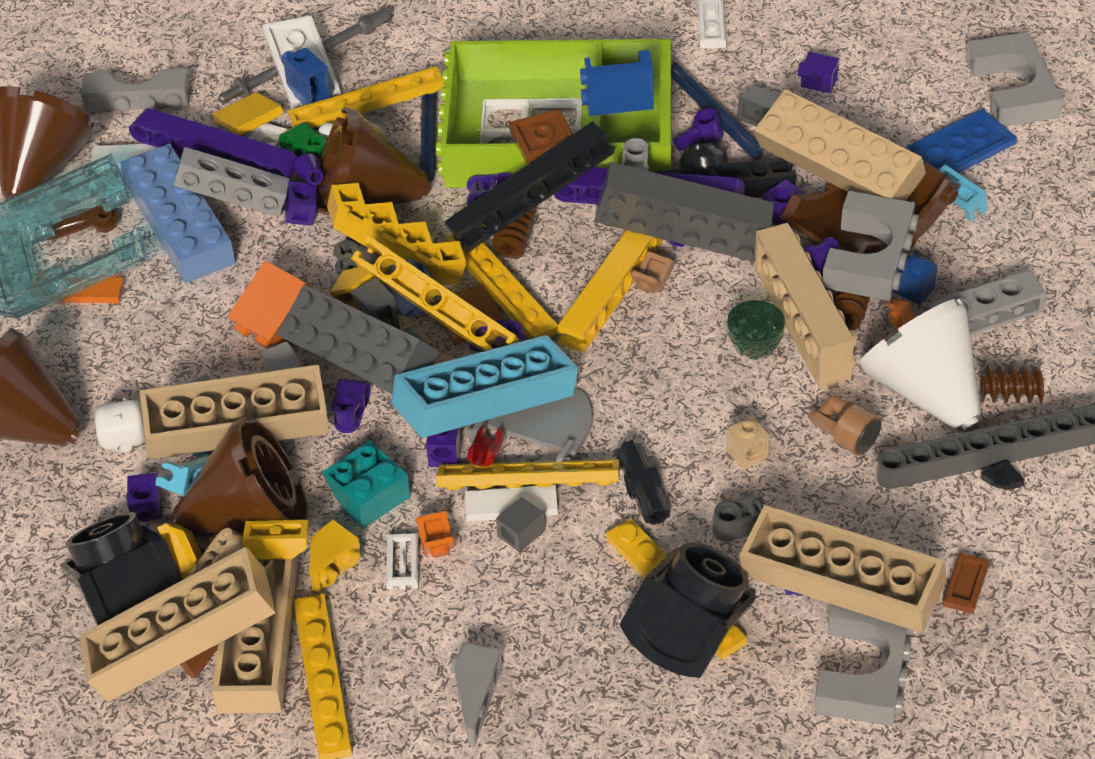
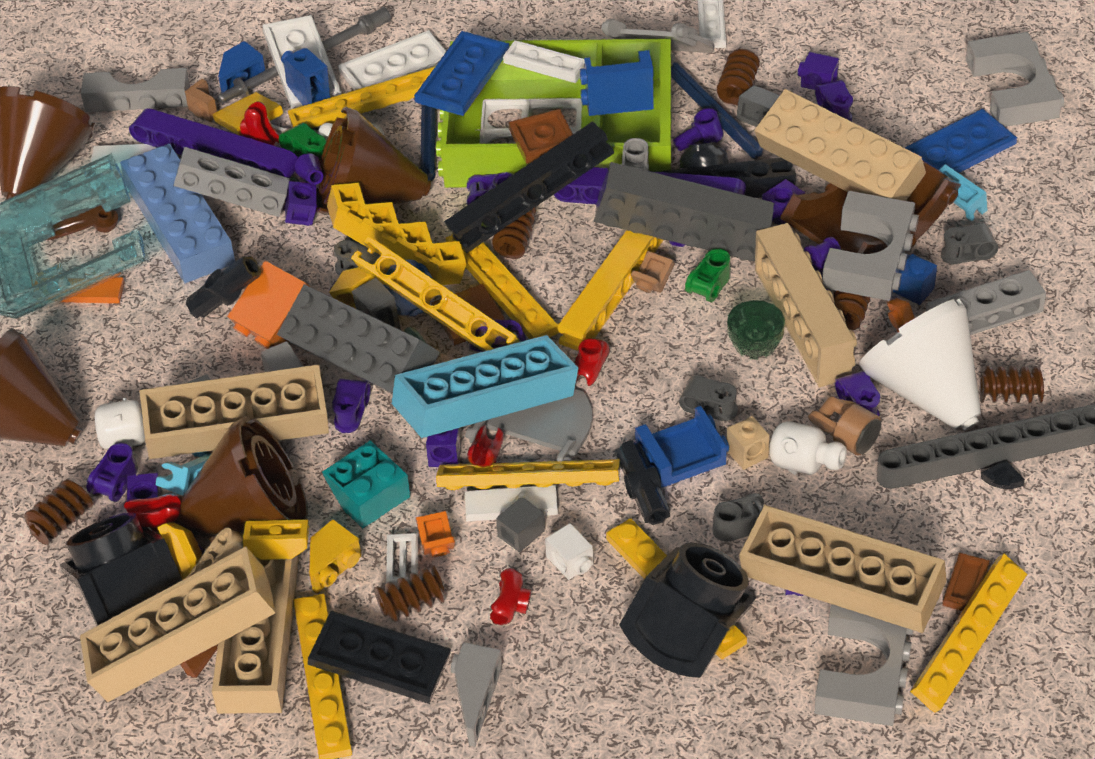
(55, 509): none -> reddish brown piece
(112, 471): none -> dark purple piece
(155, 511): none -> red piece
(200, 101): none -> medium nougat bracket
(223, 287): none -> black piece
(239, 62): none -> blue slope
(257, 124): none -> red piece
(379, 657): none -> black tile
(393, 61): none -> white tile
(410, 593): none -> reddish brown piece
(461, 73): none -> blue tile
(511, 598): none -> red piece
(544, 61): none -> white tile
(569, 551): none -> white brick
(591, 358): none -> red piece
(682, 36): none -> light grey piece
(684, 448): none -> blue panel
(710, 275): none -> green piece
(710, 396): none -> dark grey piece
(737, 75): none -> reddish brown piece
(804, 449): none -> white piece
(835, 98): none -> dark purple piece
(858, 389): none -> dark purple piece
(968, 633): none -> yellow plate
(971, 243): none -> dark grey piece

